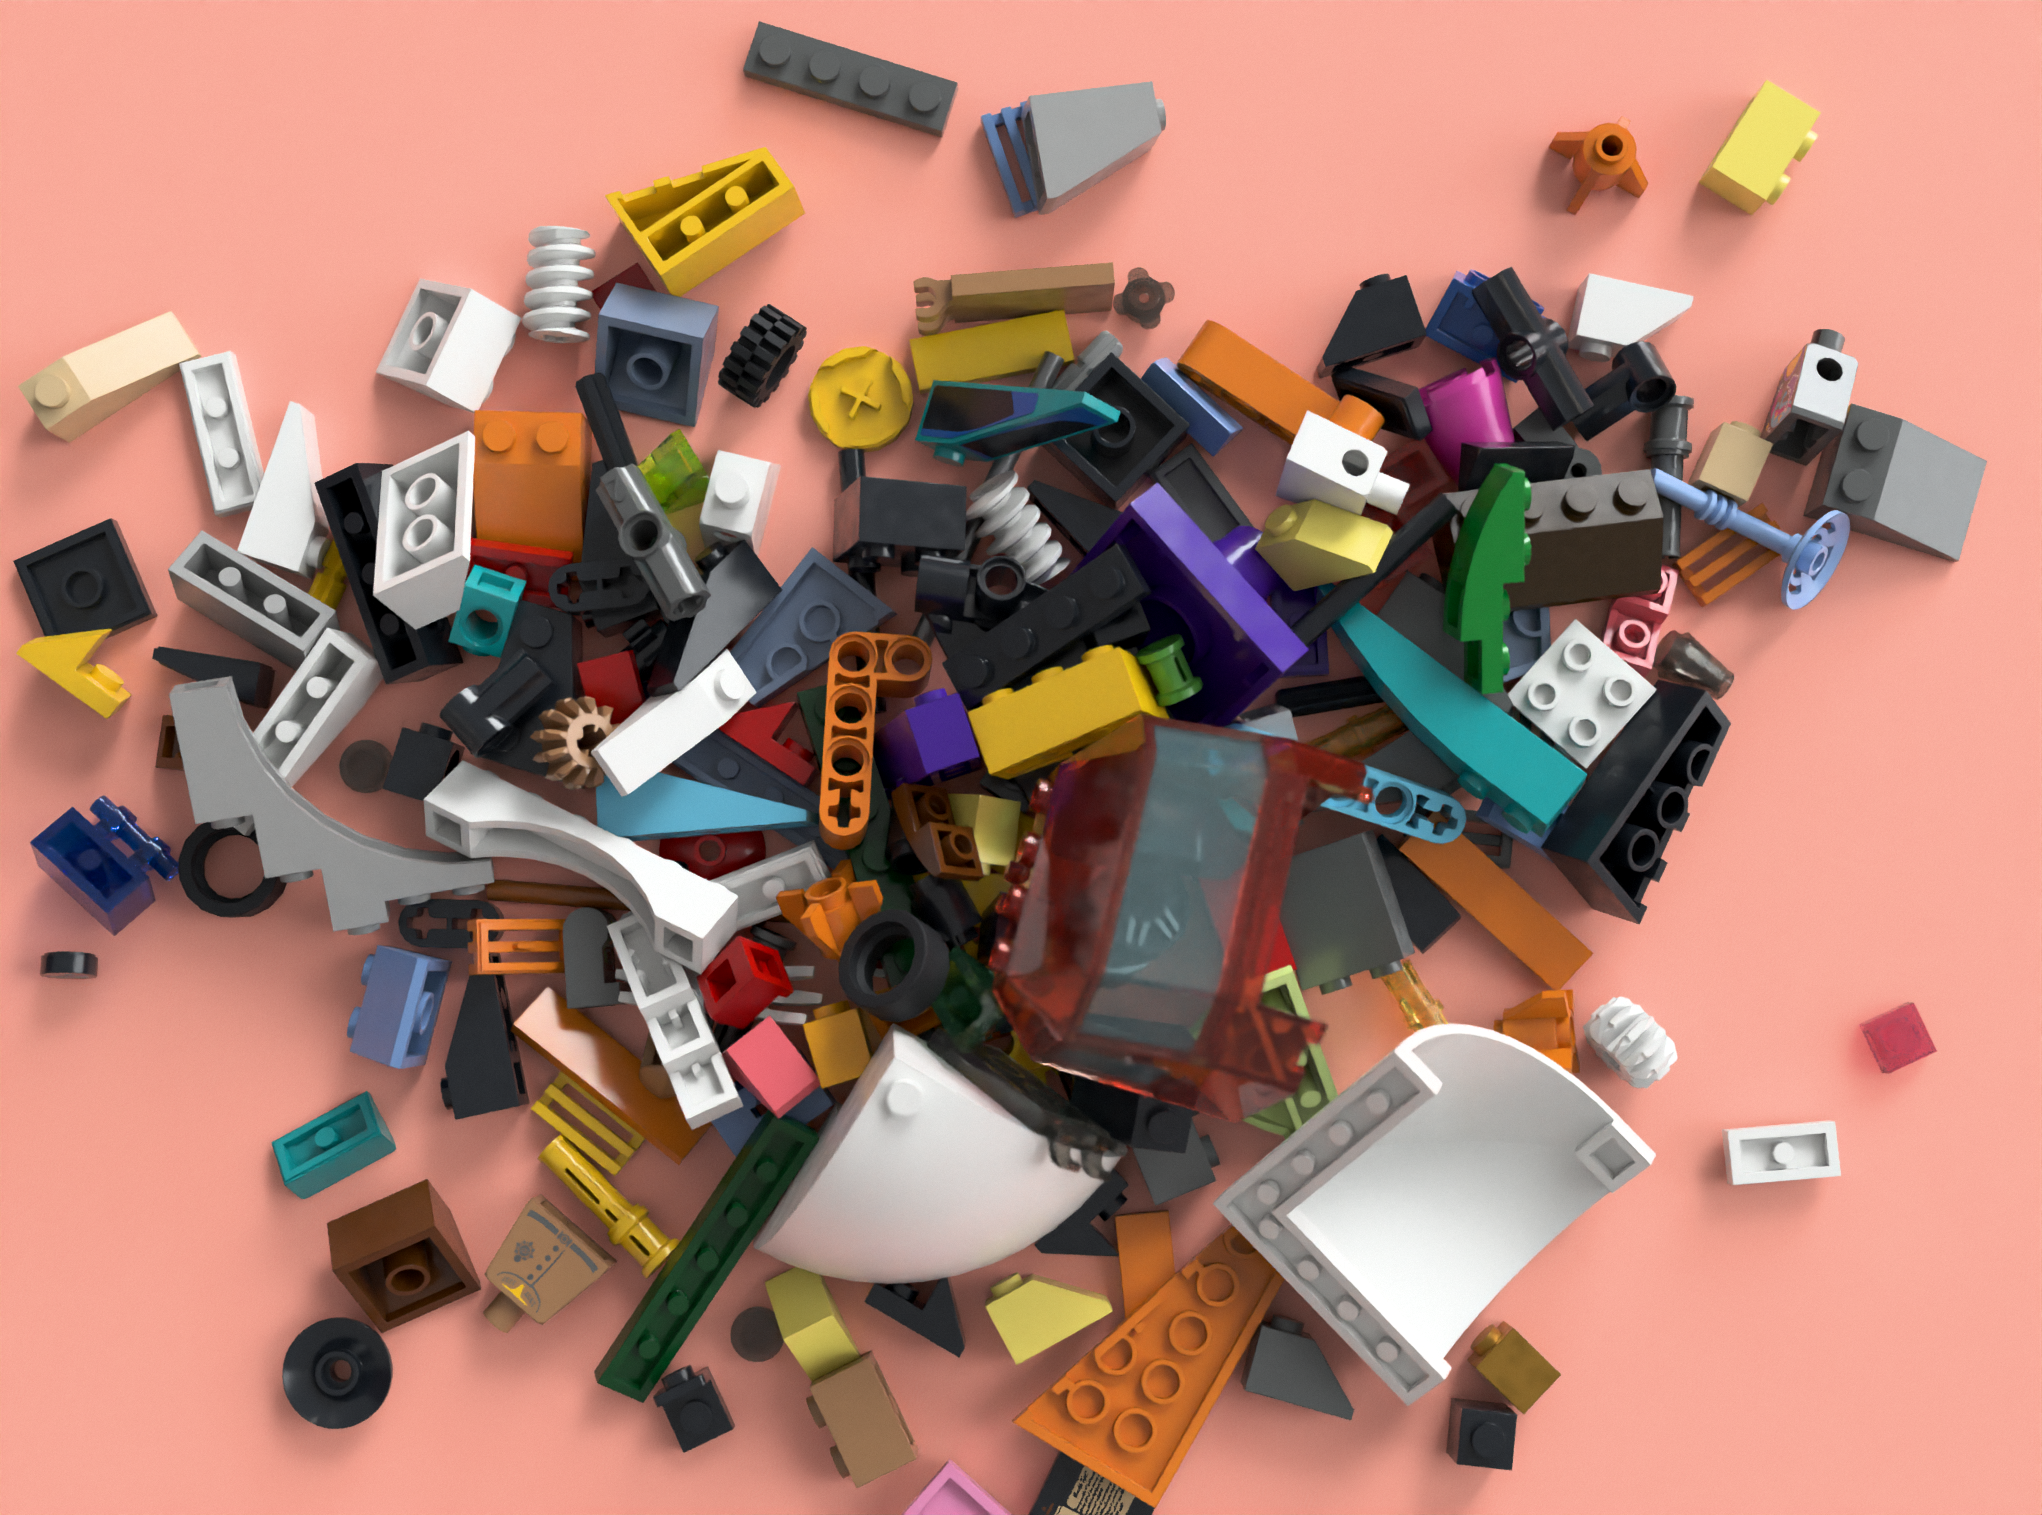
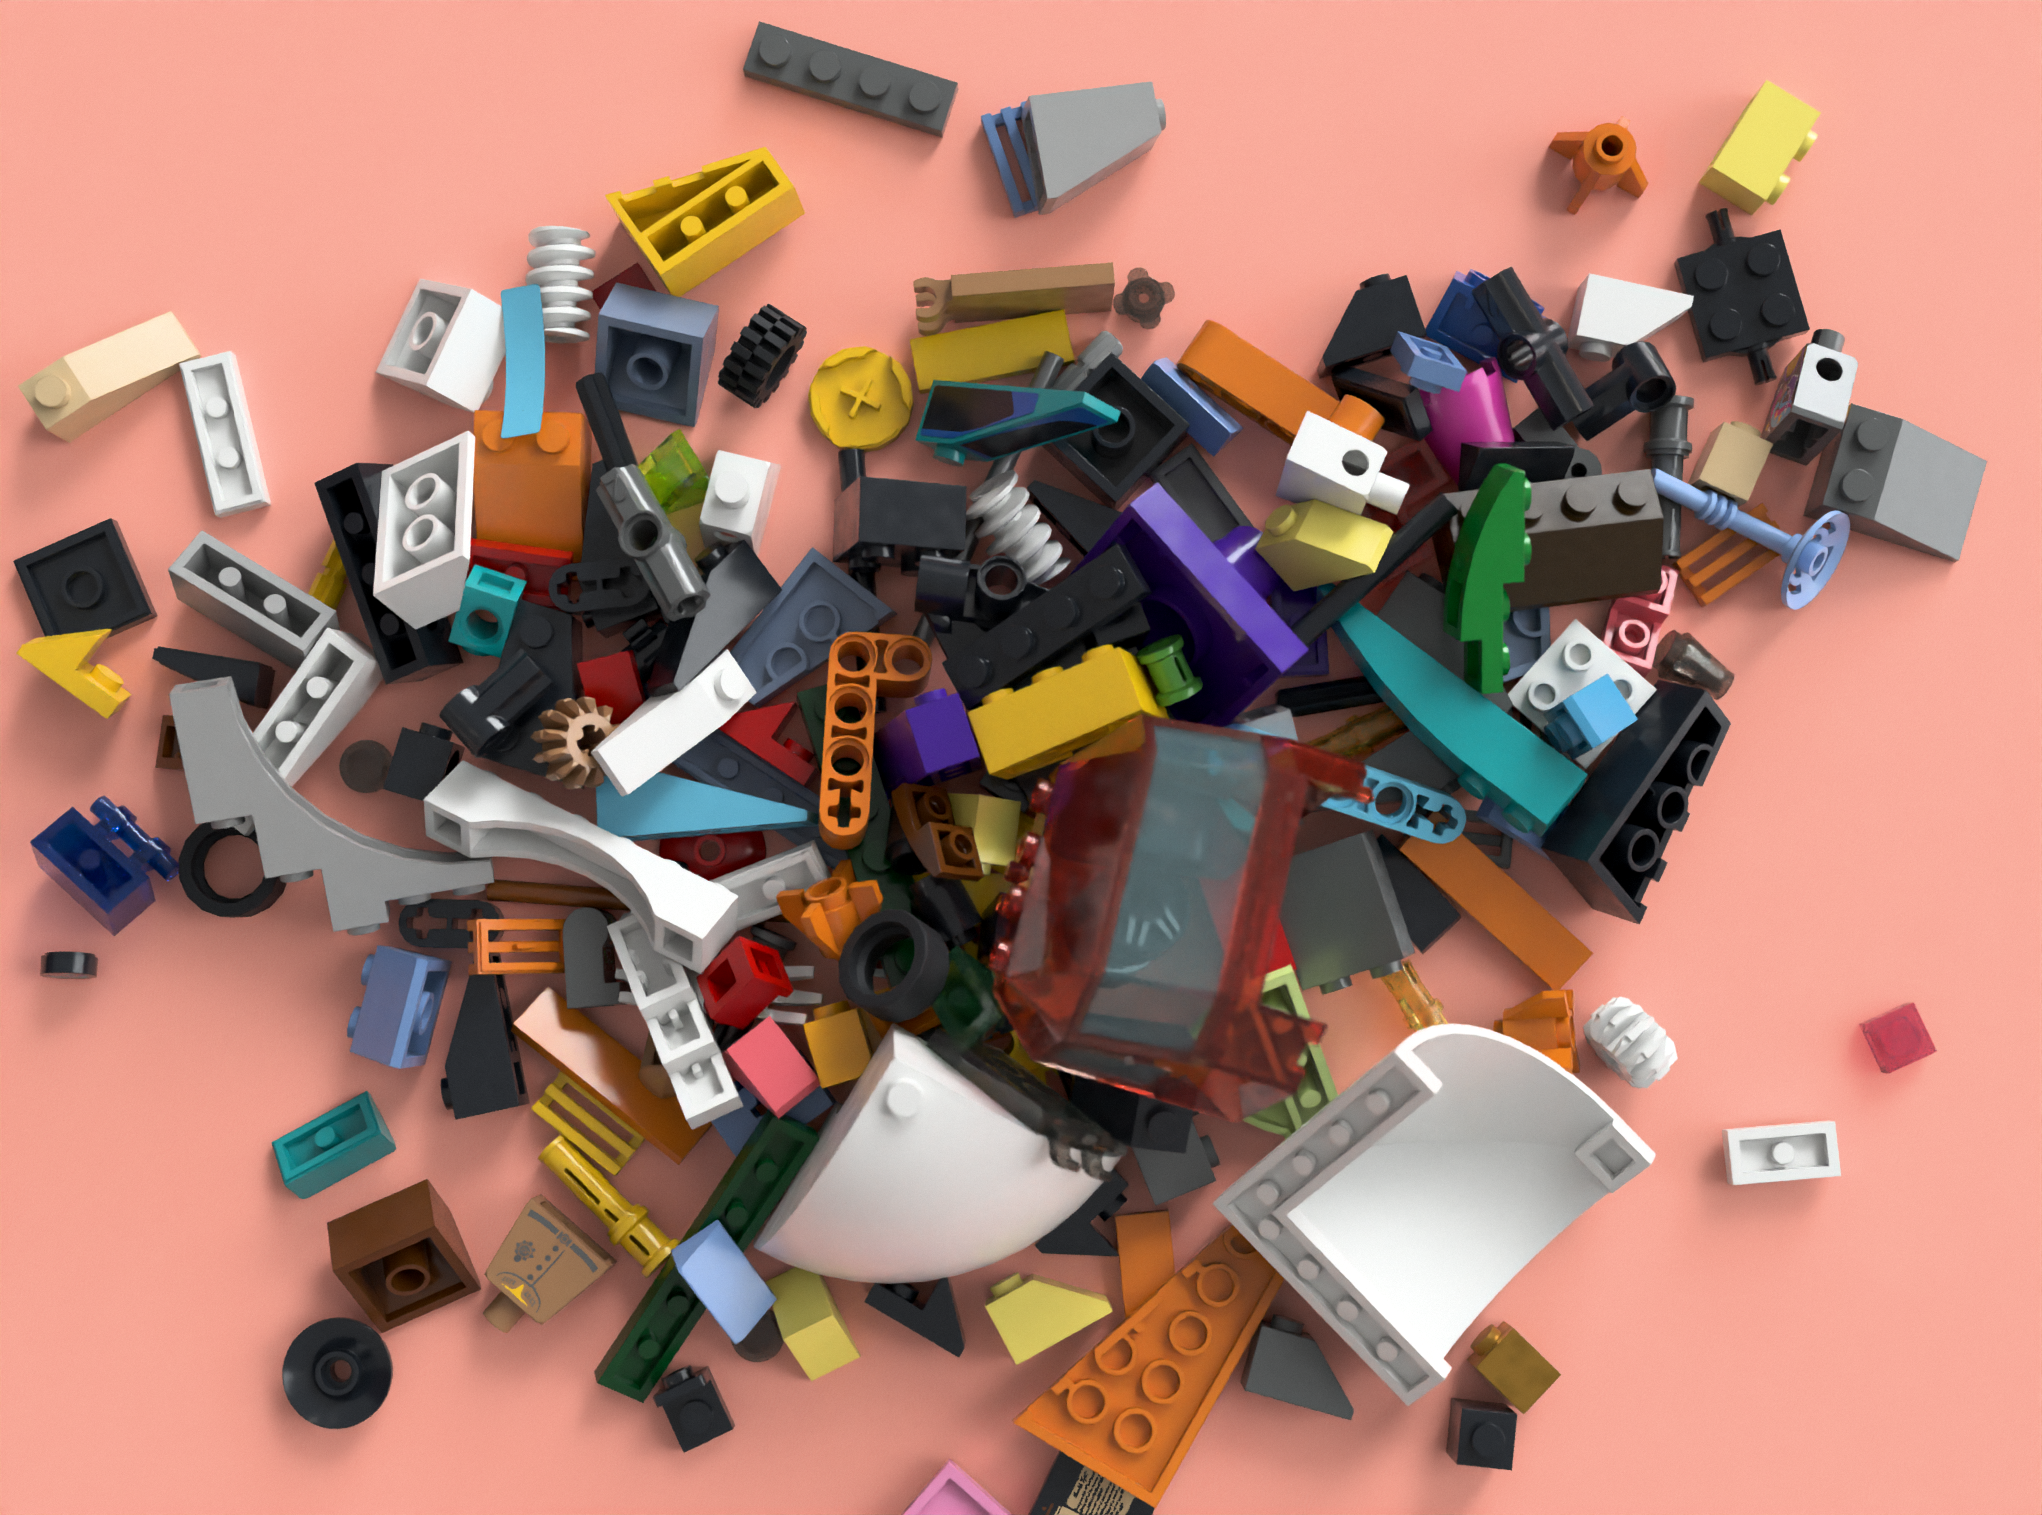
(287, 516): white slope -> none
(523, 360): none -> medium azure sticker
(724, 1280): none -> medium blue slope
(862, 1420): medium nougat brick -> none
(1427, 363): none -> medium blue plate
(1588, 718): none -> slope
(1742, 296): none -> black plate

